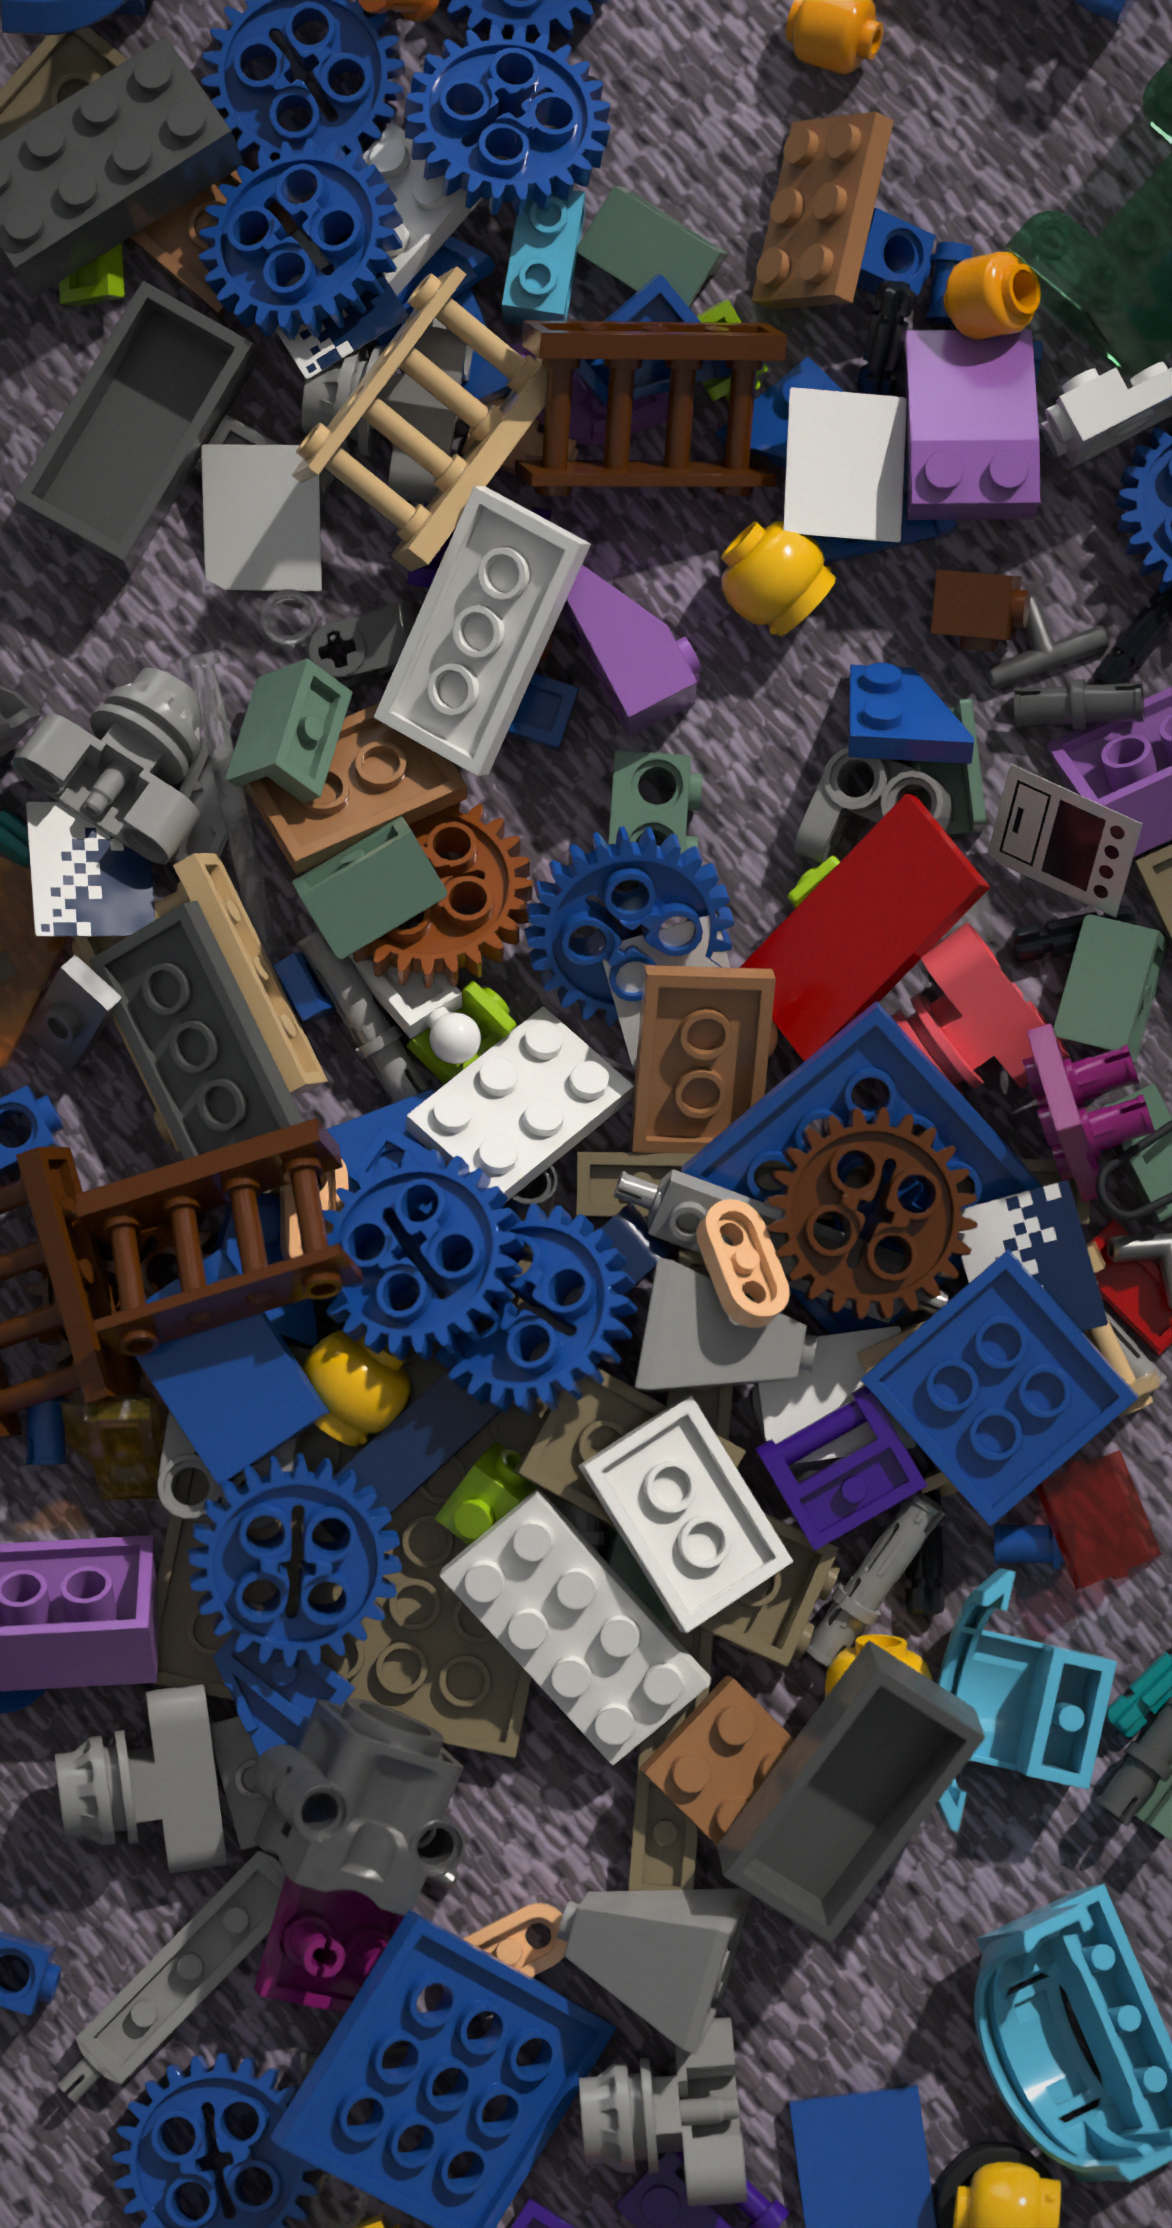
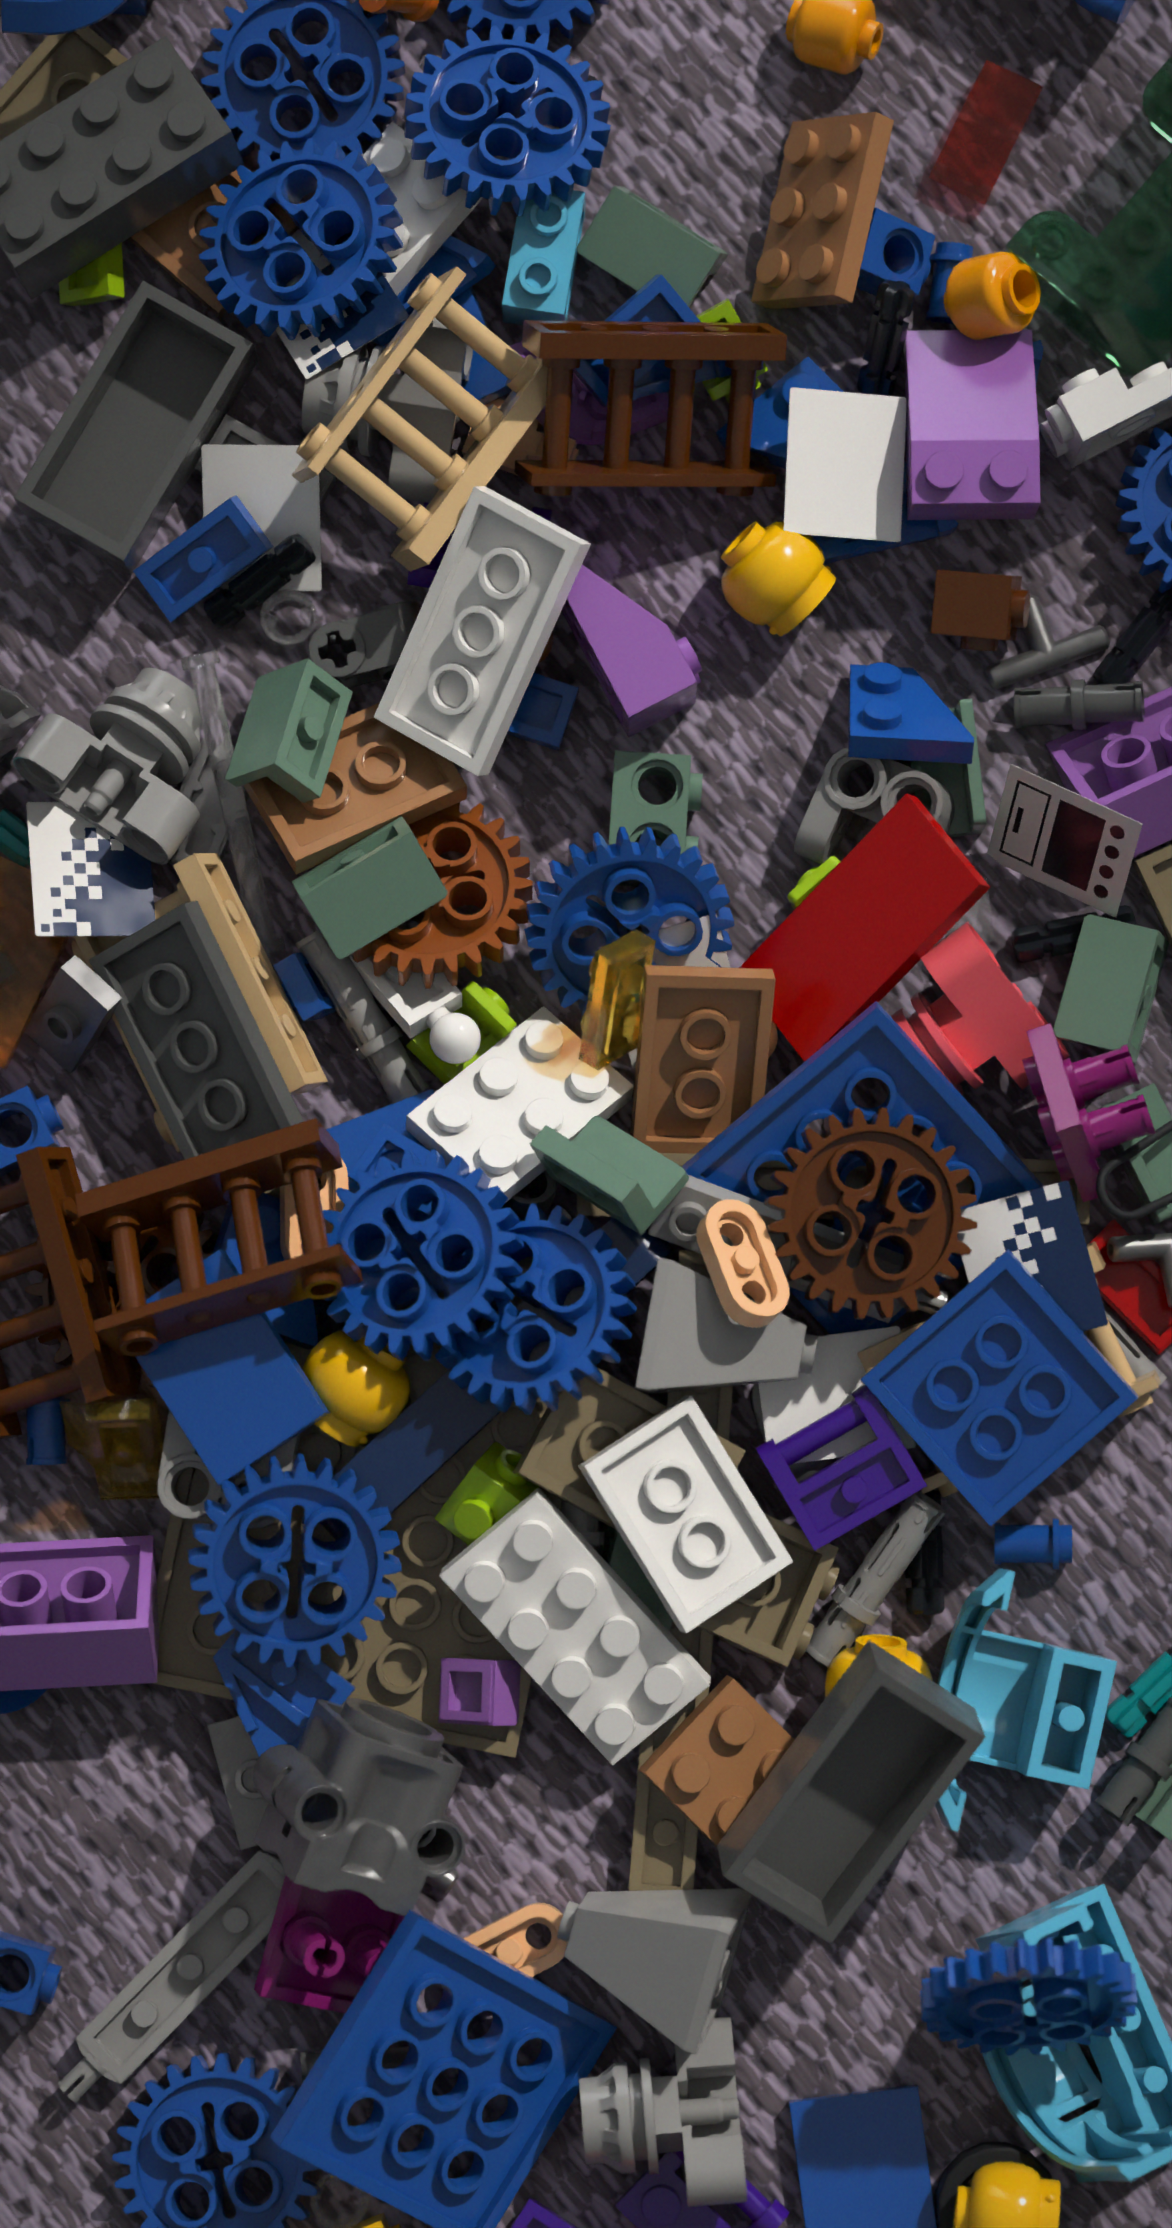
(171, 1781): light grey beam -> none
(203, 558): none -> blue plate
(259, 581): none -> black axle
(479, 1691): none -> medium lavender slope
(611, 1171): none -> sand green panel
(614, 999): none -> clear yellow plate
(986, 132): none -> clear red slope
(1073, 1995): none -> blue gear
(1098, 1520): clear red piece -> none

